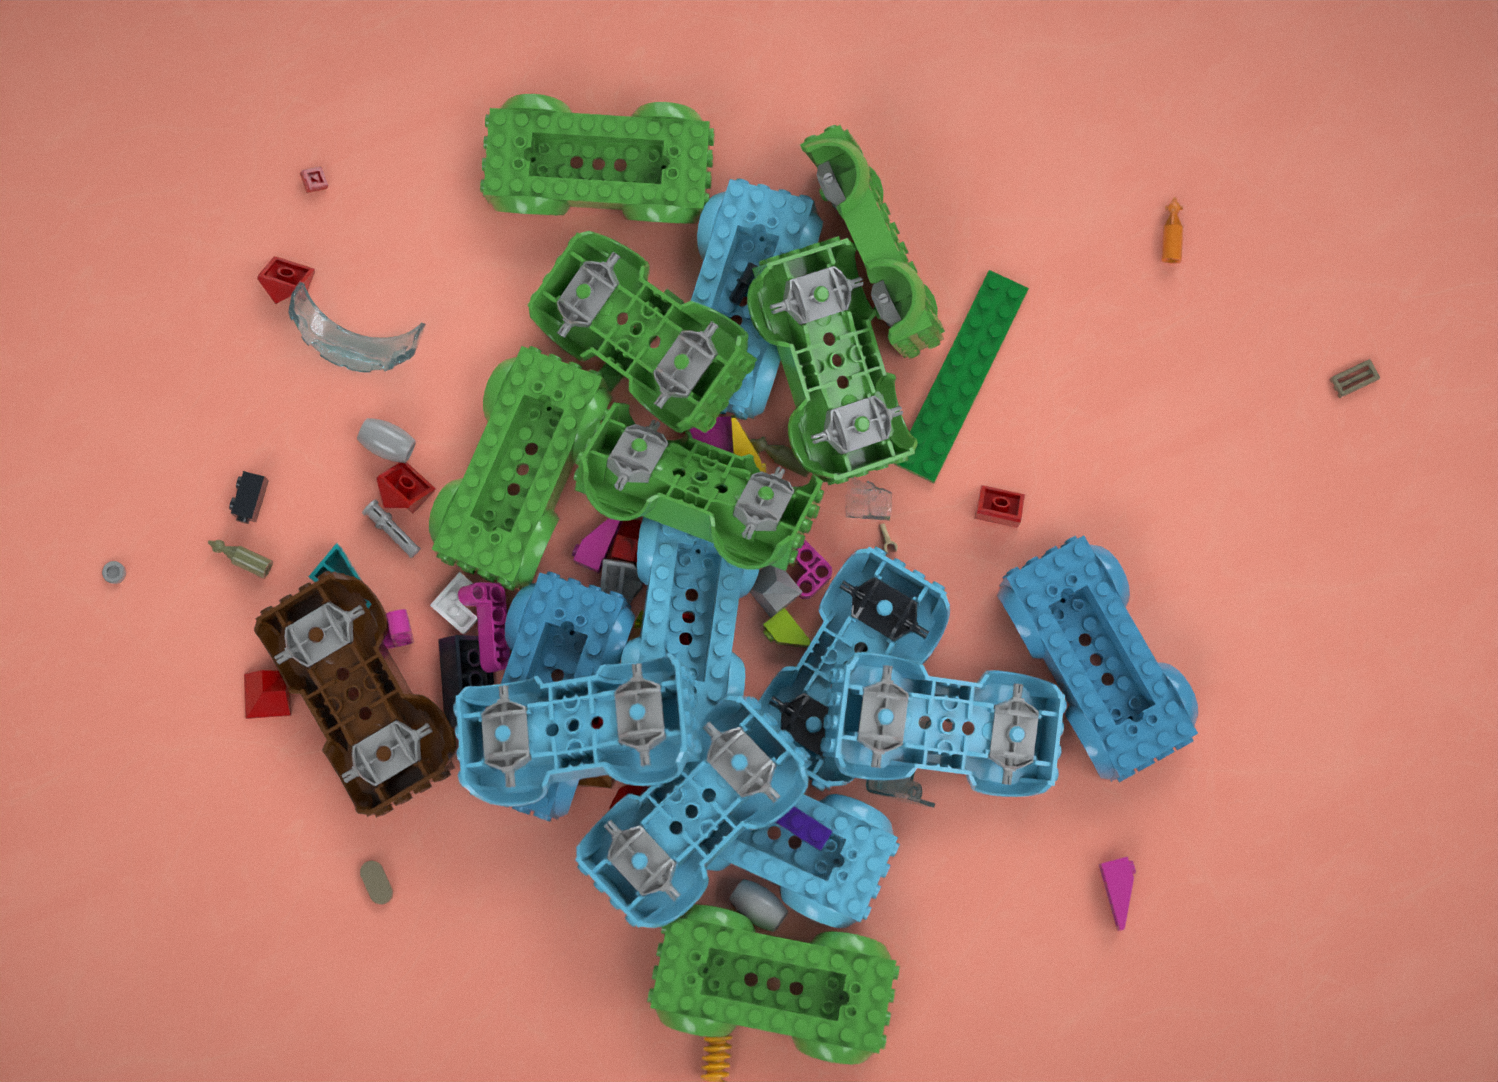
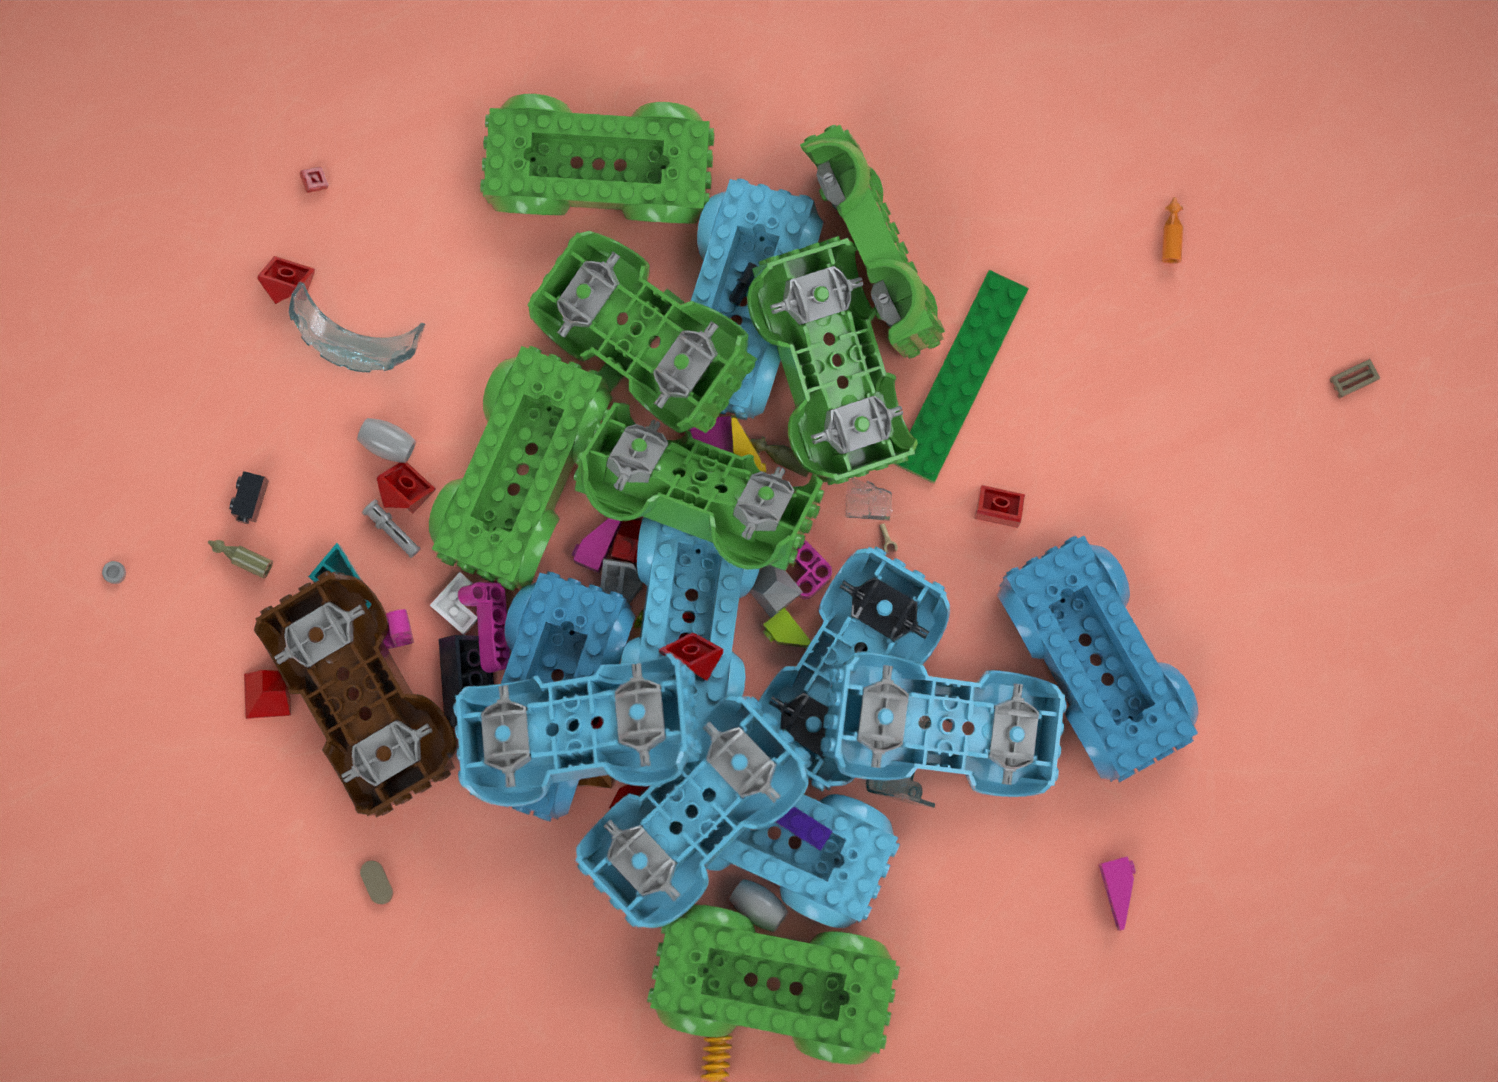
(695, 652): none -> red slope

